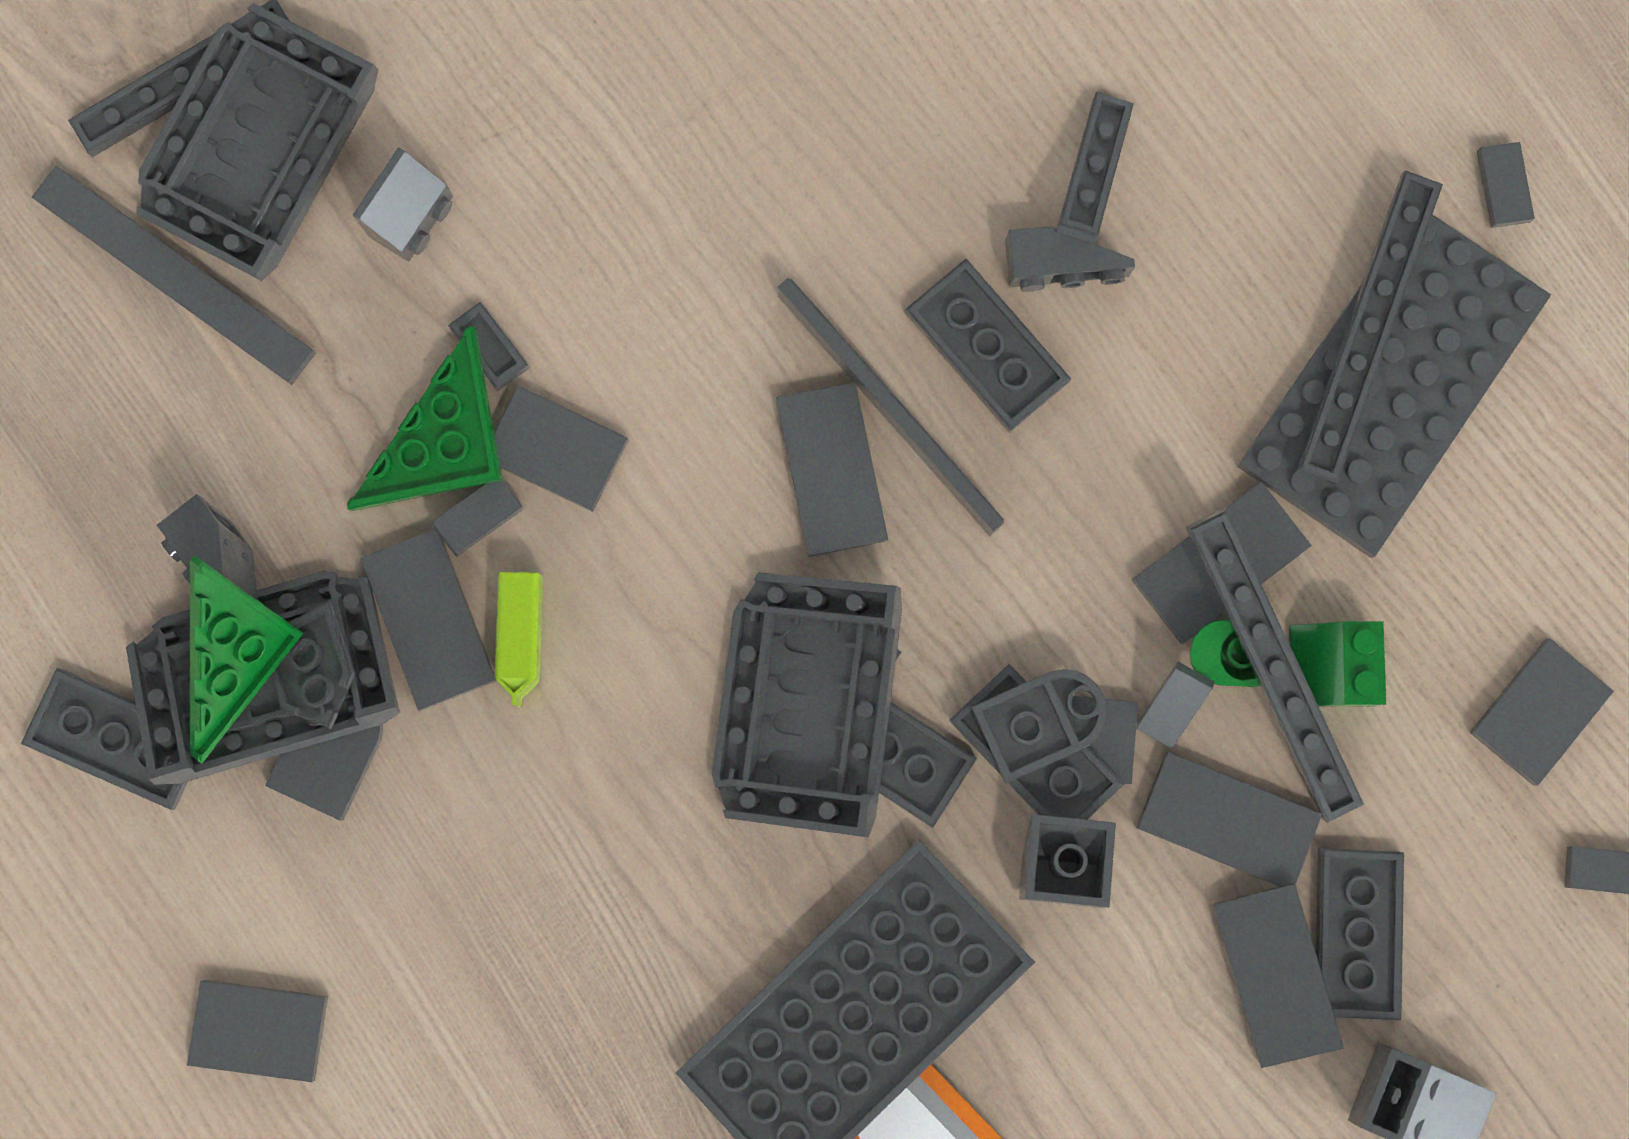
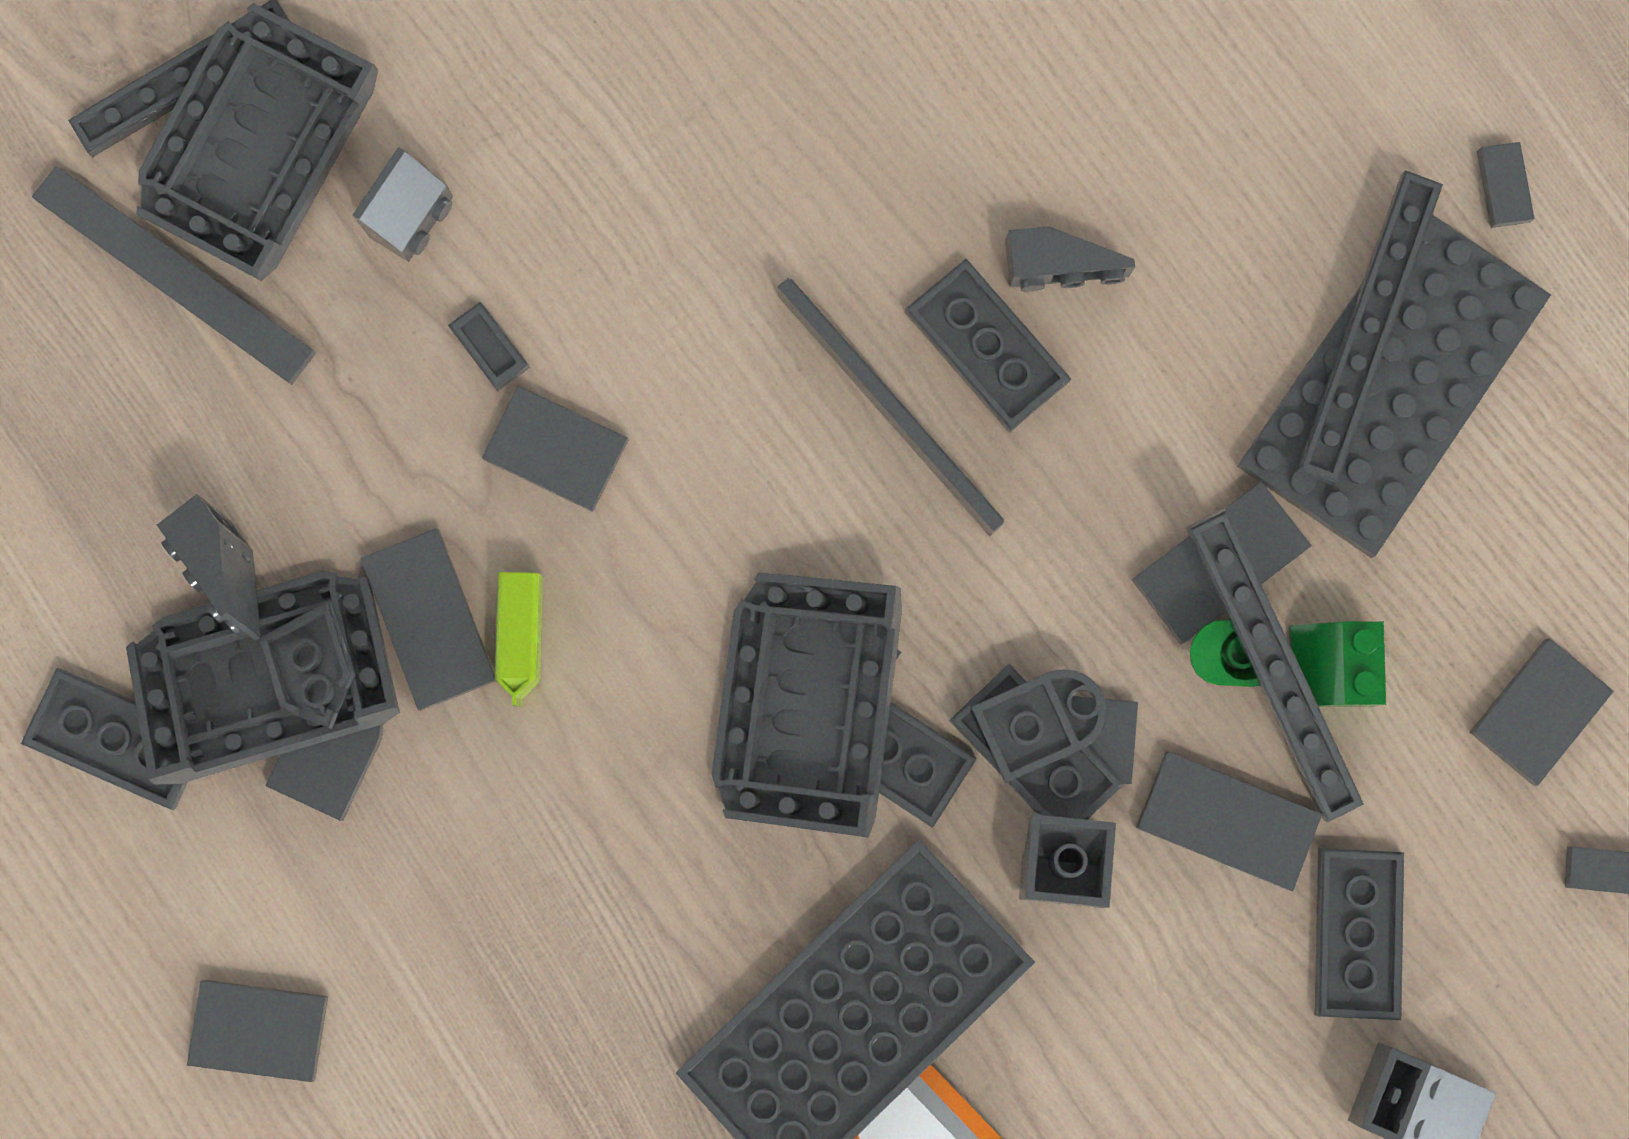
(231, 653): green tile -> none
(443, 440): green tile -> none
(476, 516): dark grey tile -> none
(832, 469): dark grey tile -> none
(1095, 167): dark grey tile -> none
(1175, 705): tile -> none
(1278, 975): dark grey tile -> none

